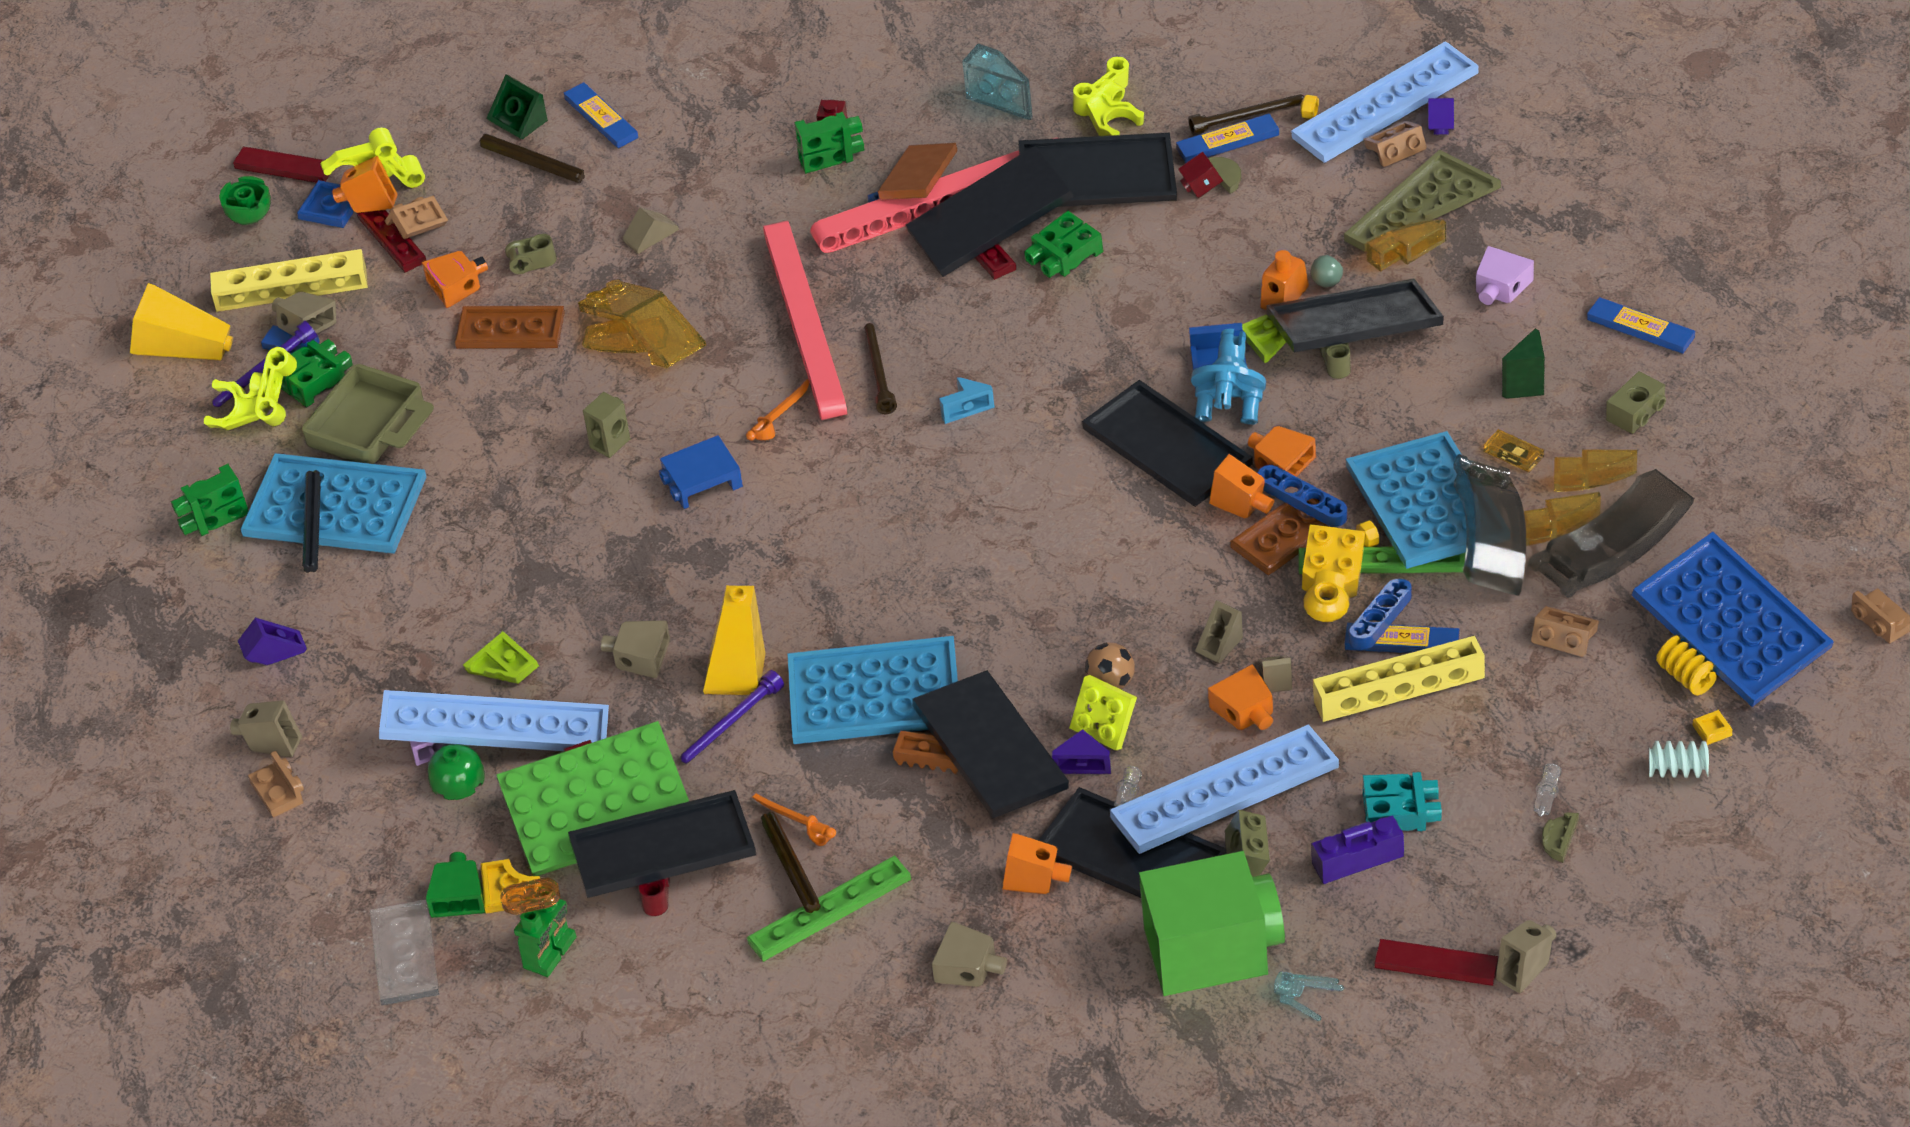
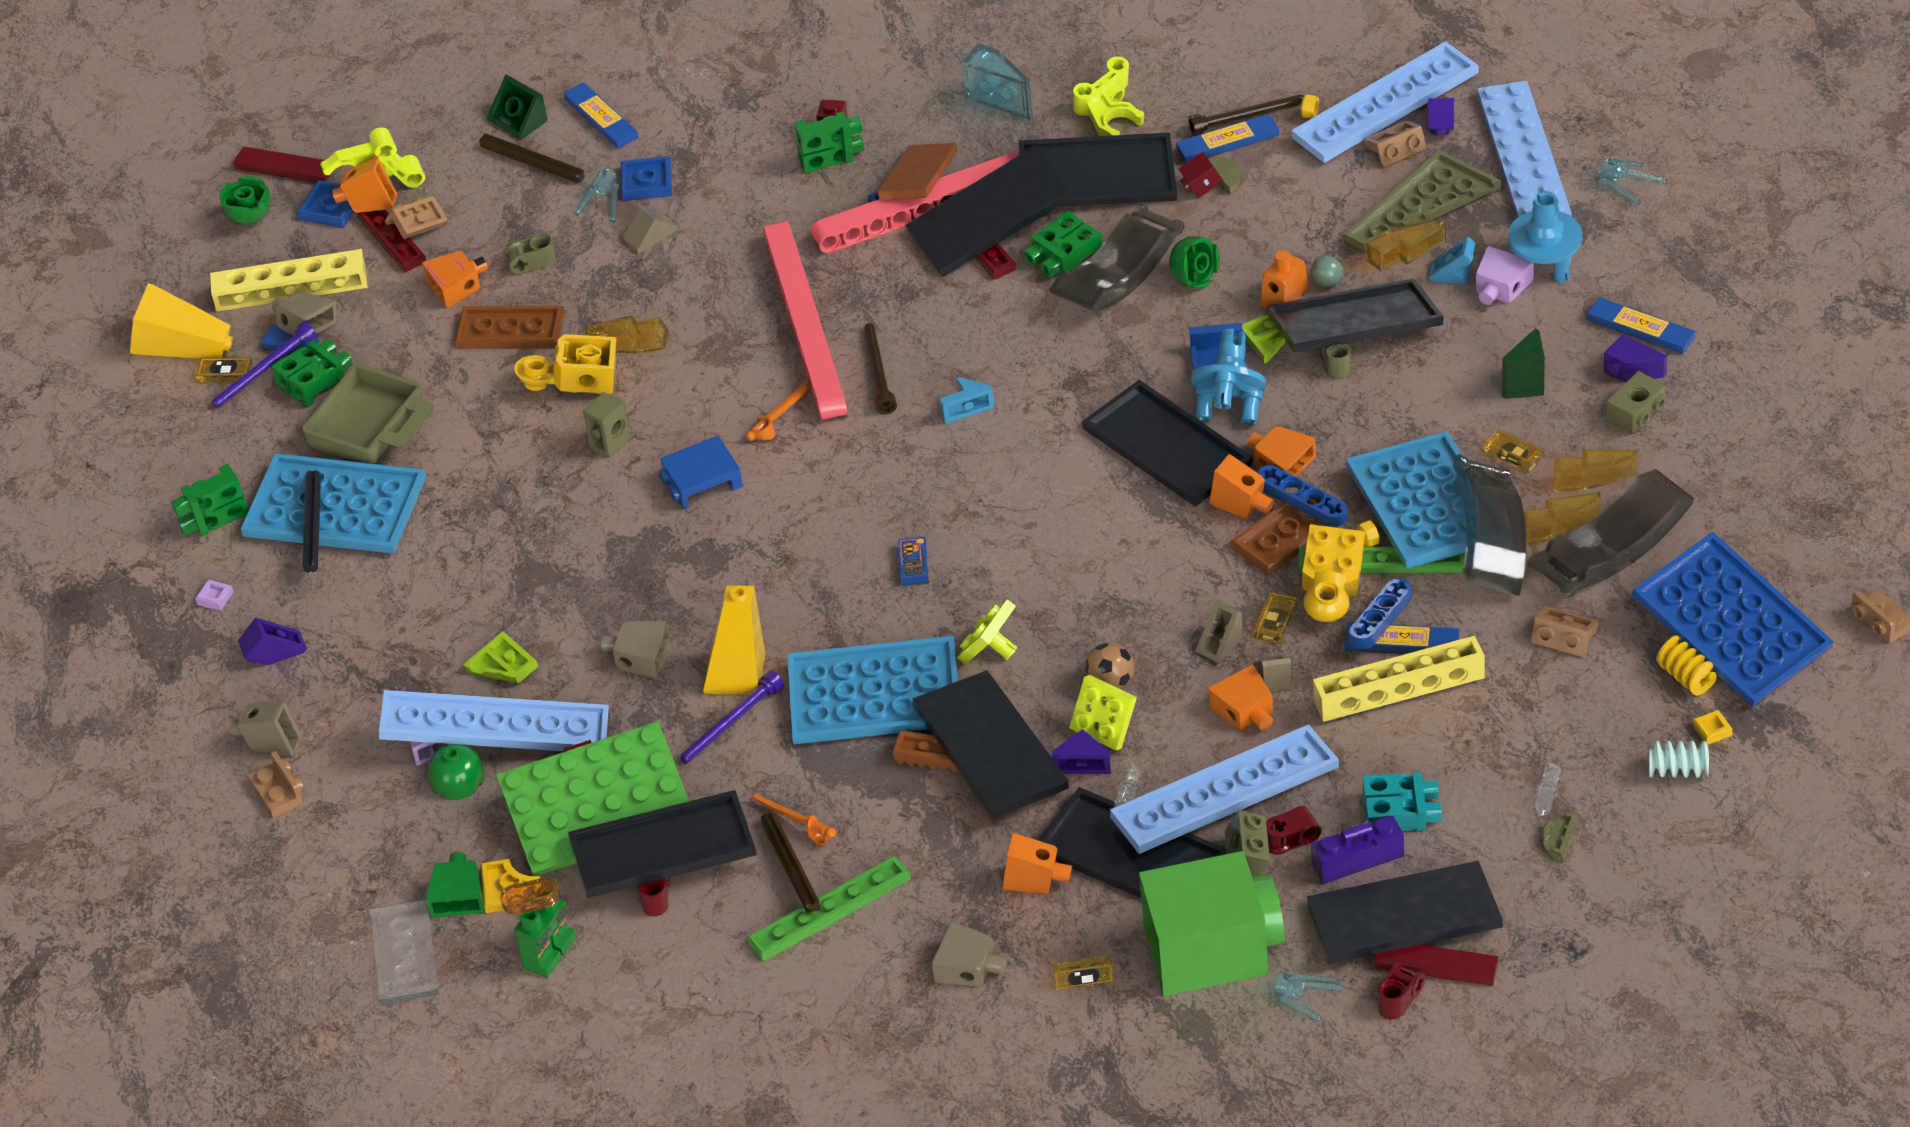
(214, 595): none -> lavender tile
(223, 369): none -> tile
(262, 396): neon yellow piece -> none
(579, 366): none -> yellow brick
(602, 184): none -> clear light blue plant
(646, 178): none -> blue tile
(649, 318): clear yellow windscreen -> none
(913, 561): none -> tile
(987, 634): none -> neon yellow plate
(1083, 972): none -> clear yellow tile
(1120, 262): none -> clear smoke windscreen
(1194, 261): none -> green cylinder
(1275, 617): none -> clear yellow tile
(1294, 828): none -> dark red piece
(1399, 990): none -> dark red piece
(1404, 912): none -> black tile
(1454, 264): none -> dark azure slope
(1521, 145): none -> light blue plate
(1524, 954): dark tan torso -> none
(1546, 235): none -> dark azure piece
(1615, 170): none -> clear light blue plant
(1629, 356): none -> dark purple slope

